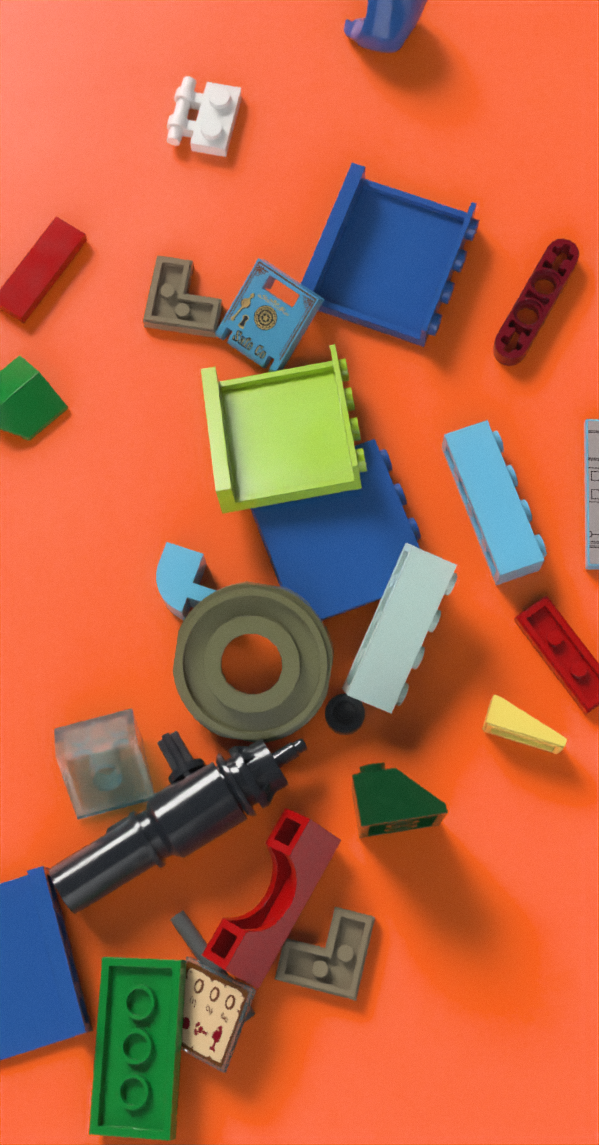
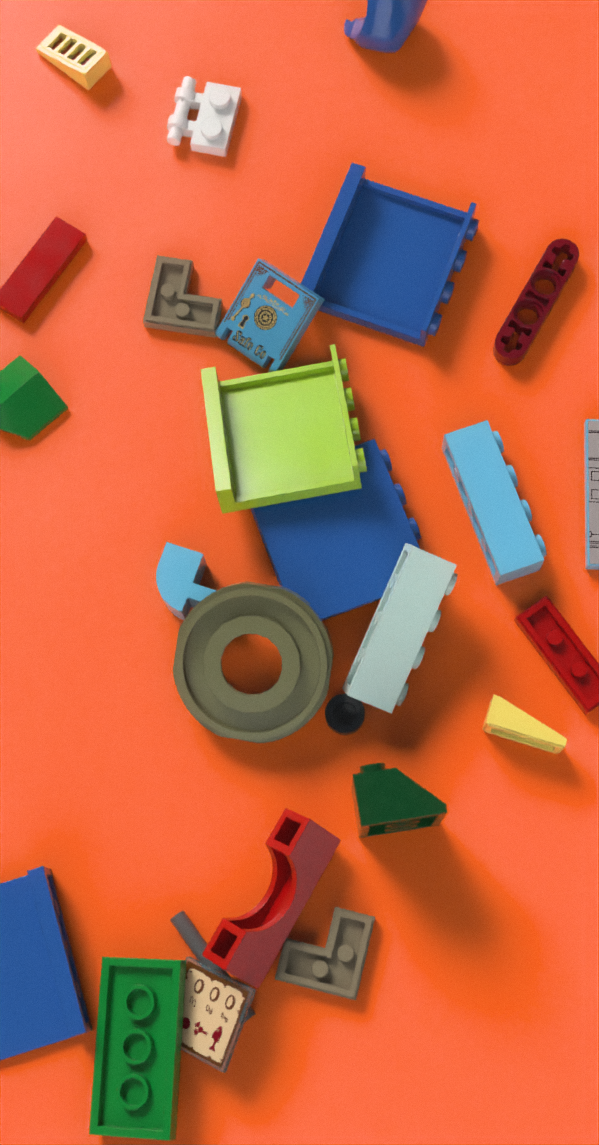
(84, 75): none -> light yellow slope
(103, 763): clear light blue slope -> none
(178, 819): black piece -> none

